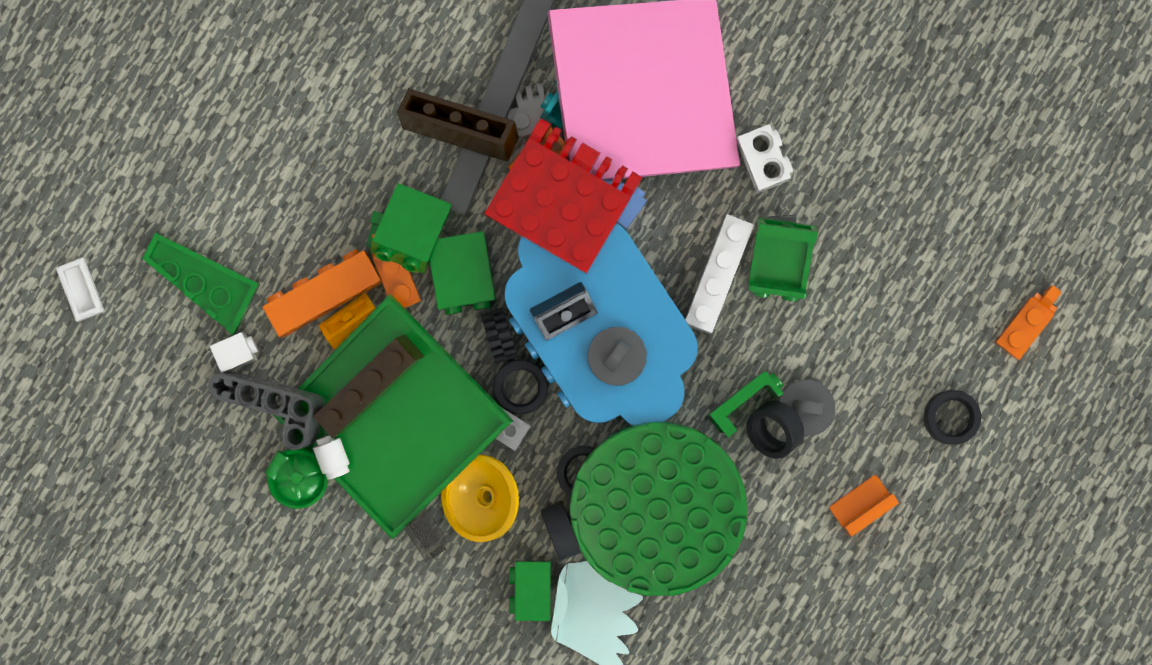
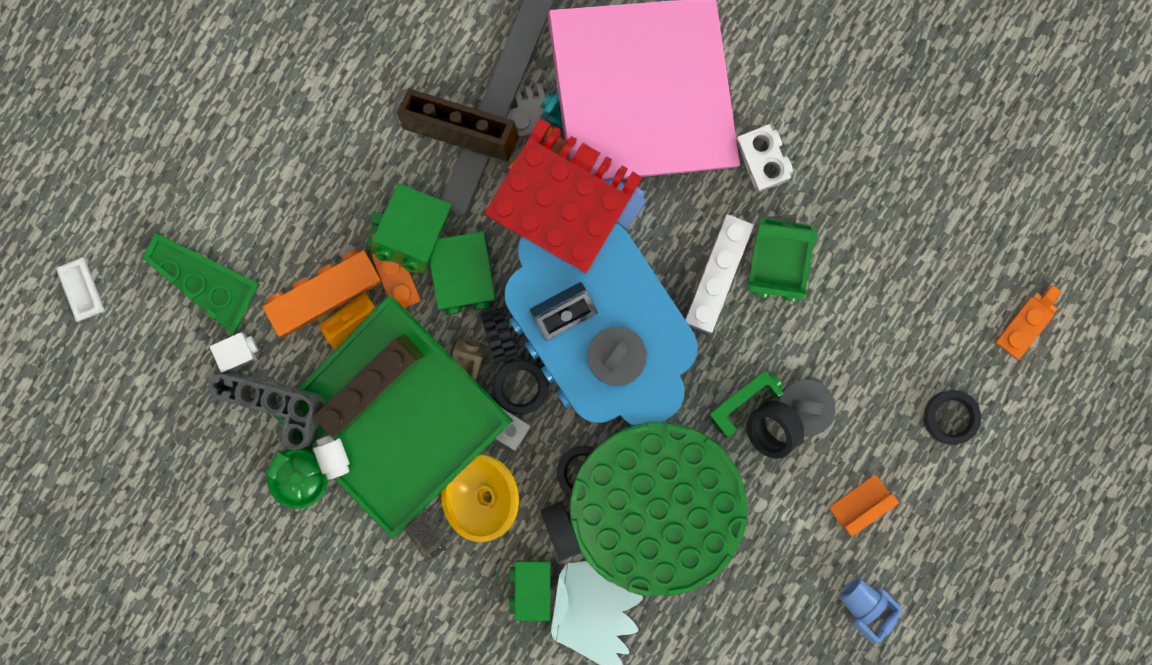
(468, 355): none -> dark tan bracket
(867, 605): none -> medium blue piece

